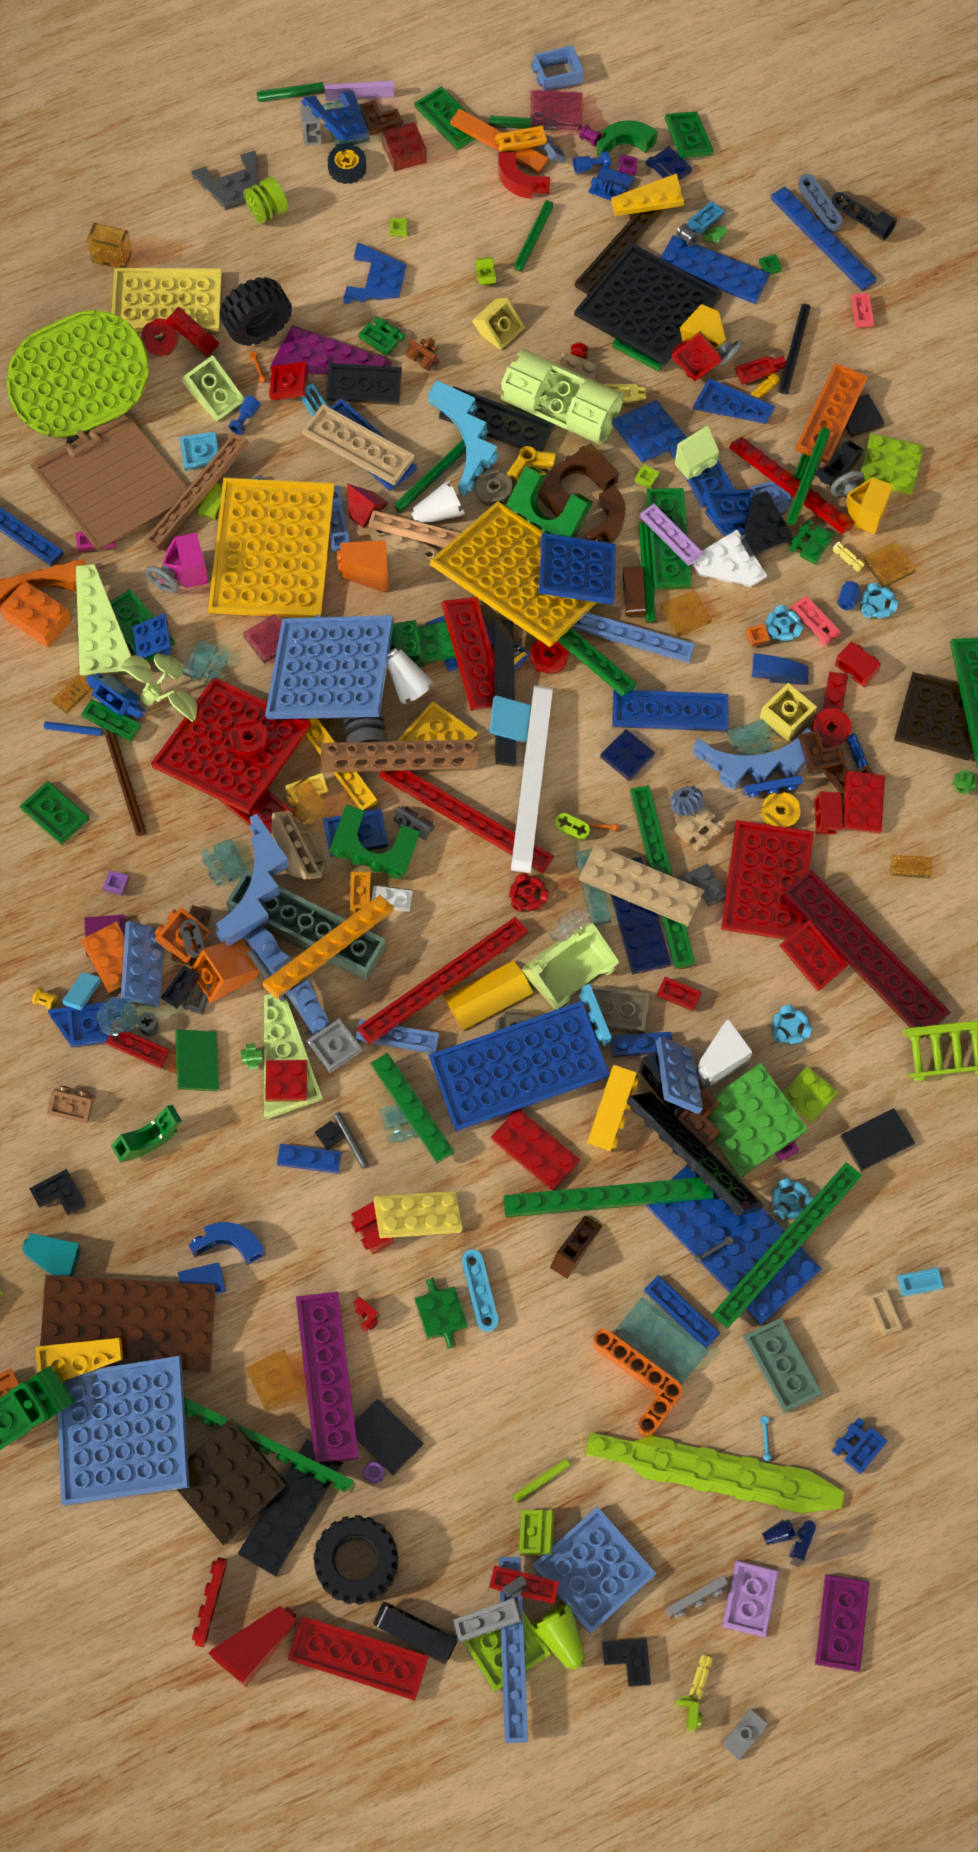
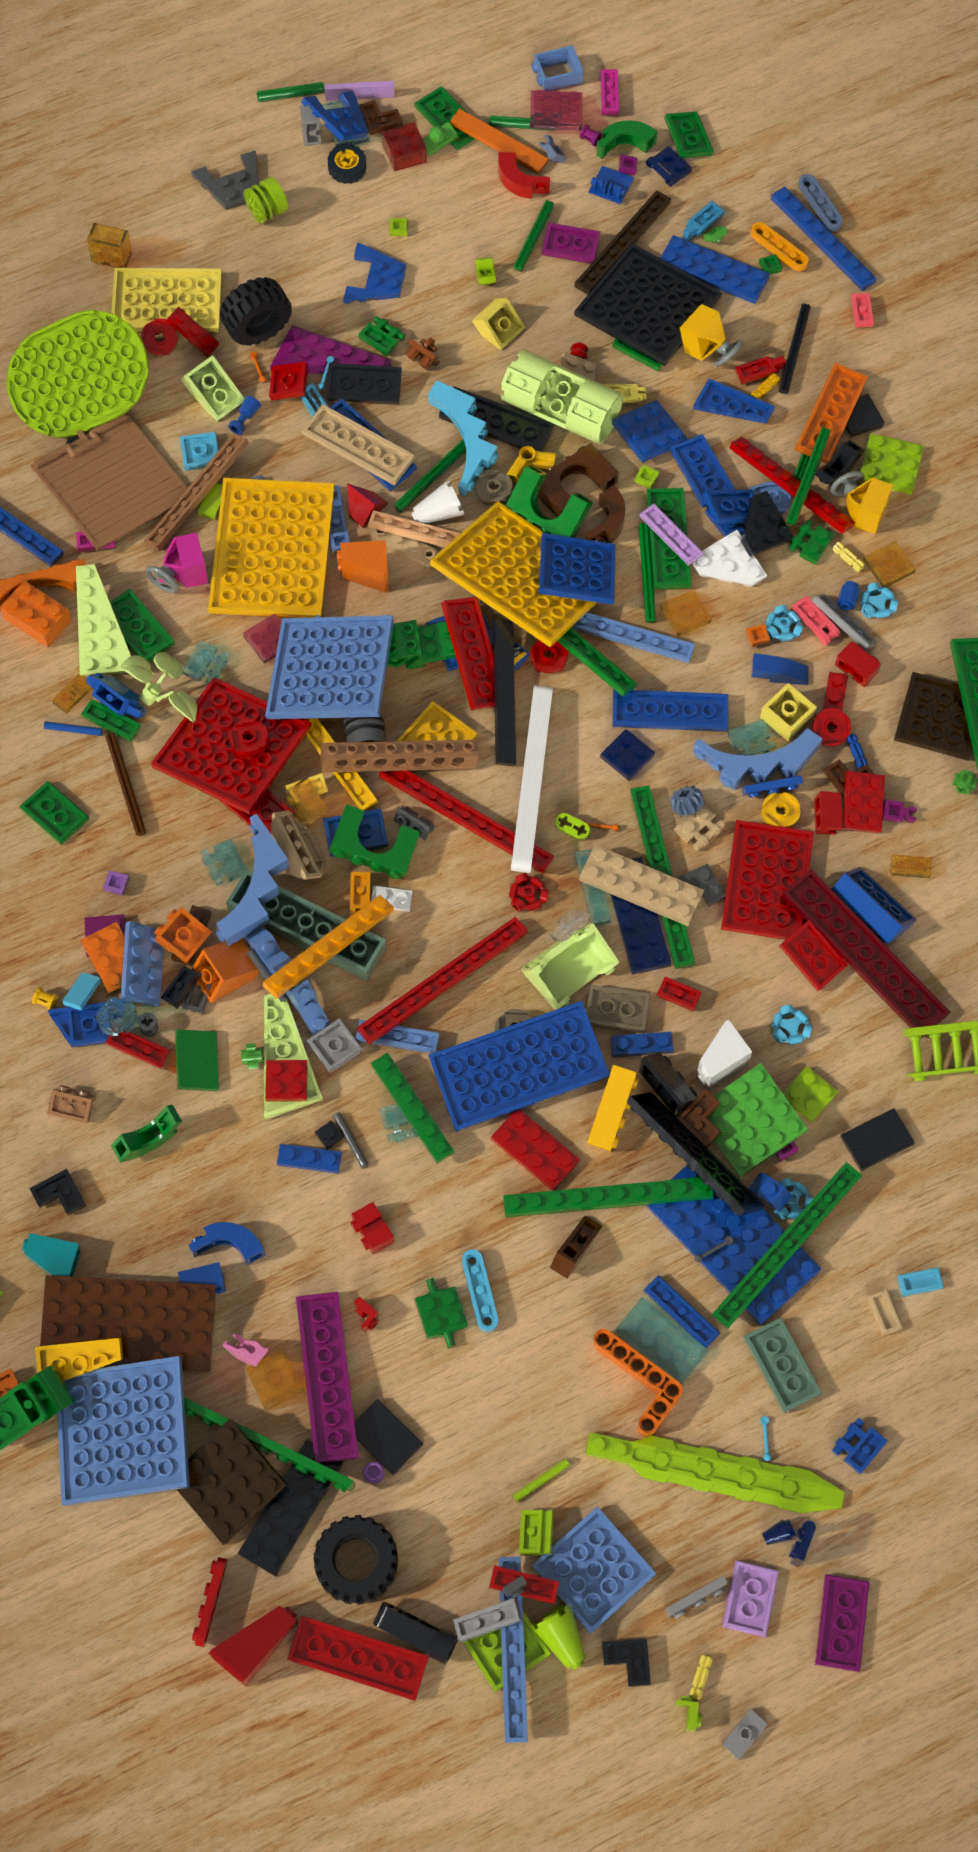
(152, 637): blue hinge -> none
(187, 940): dark grey beam -> none
(246, 1351): none -> bright pink hinge
(321, 386): none -> medium azure hinge
(407, 676): white cone -> none
(417, 1214): light yellow plate -> none
(439, 137): none -> bright green tile
(488, 995): yellow slope -> none
(510, 719): medium azure tile -> none
(521, 139): light orange plate -> none
(571, 243): none -> magenta plate
(585, 163): blue piece -> none
(595, 1016): medium azure plate -> none
(609, 92): none -> dark pink plate
(634, 591): reddish brown beam -> none
(650, 197): yellow wing -> none
(679, 1075): medium blue plate -> none
(687, 234): dark grey bush -> none
(696, 356): red plate -> none
(696, 453): yellowish green slope -> none
(770, 1191): none -> blue slope
(780, 246): none -> light orange plate
(816, 755): reddish brown plate -> none
(844, 621): none -> light grey tile
(873, 905): none -> blue slope
(880, 224): black beam -> none
(895, 811): none -> magenta plate

